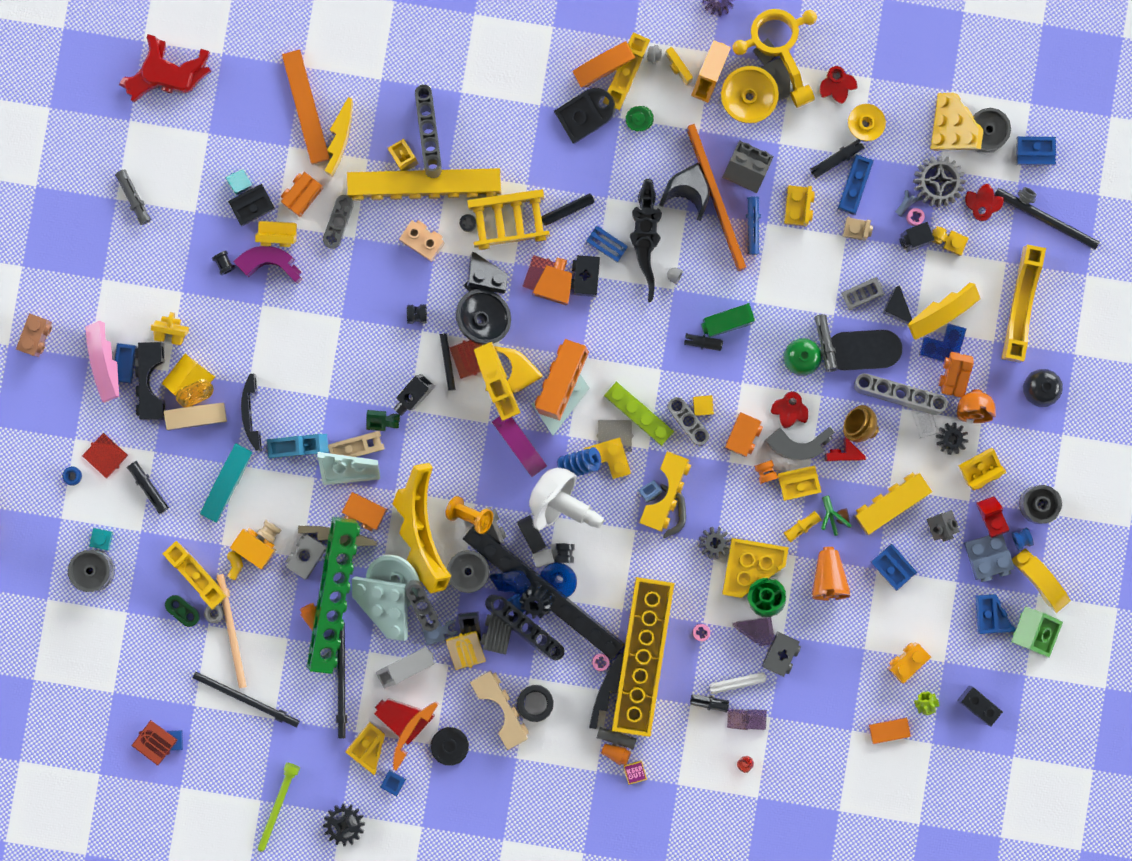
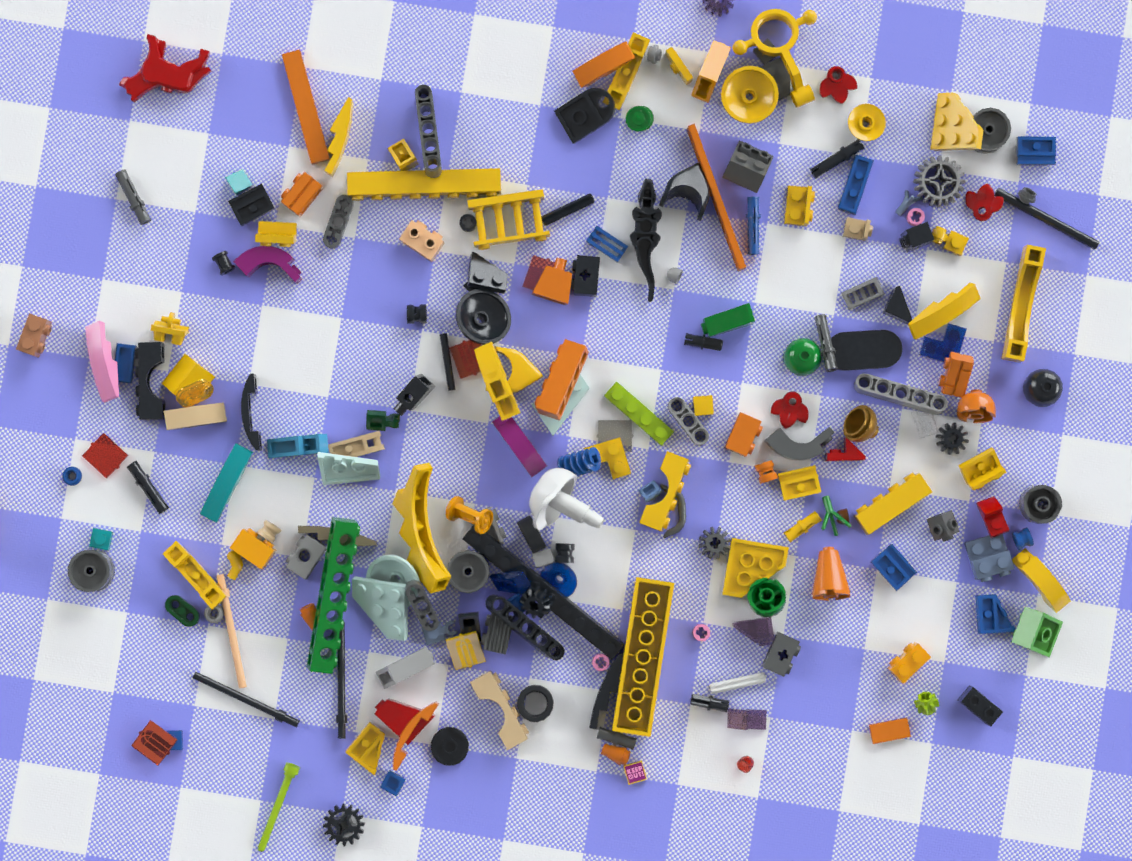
(364, 511): orange brick -> none

